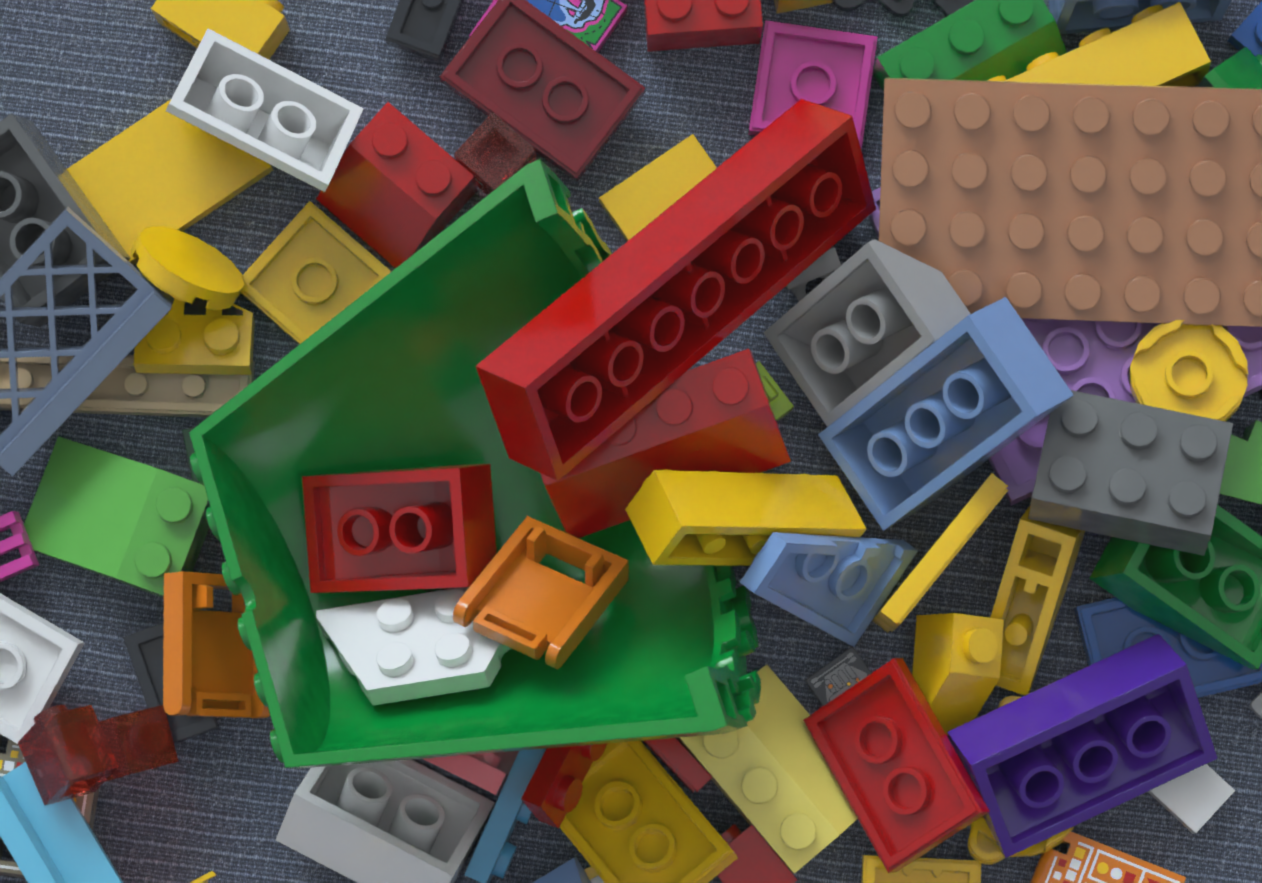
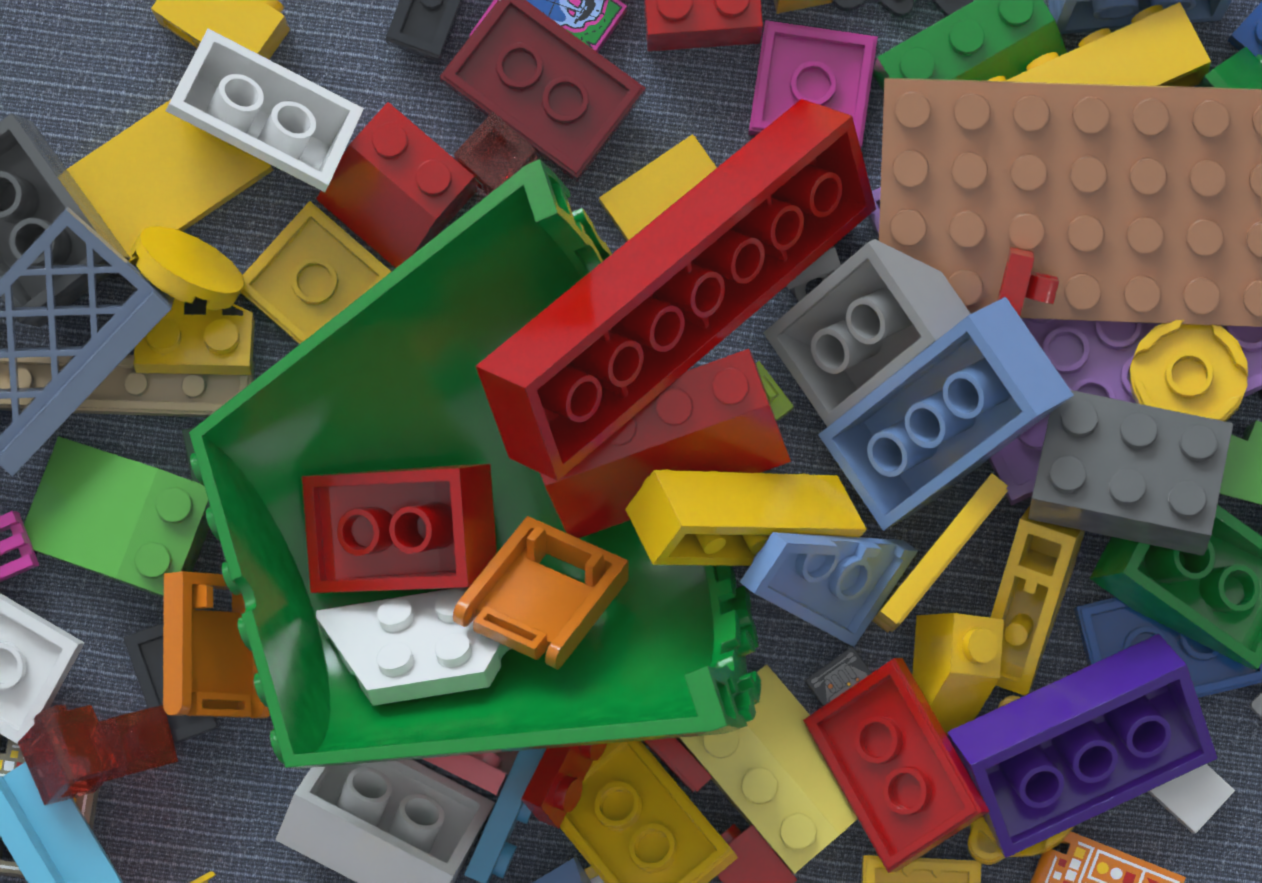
(1022, 282): none -> red tile

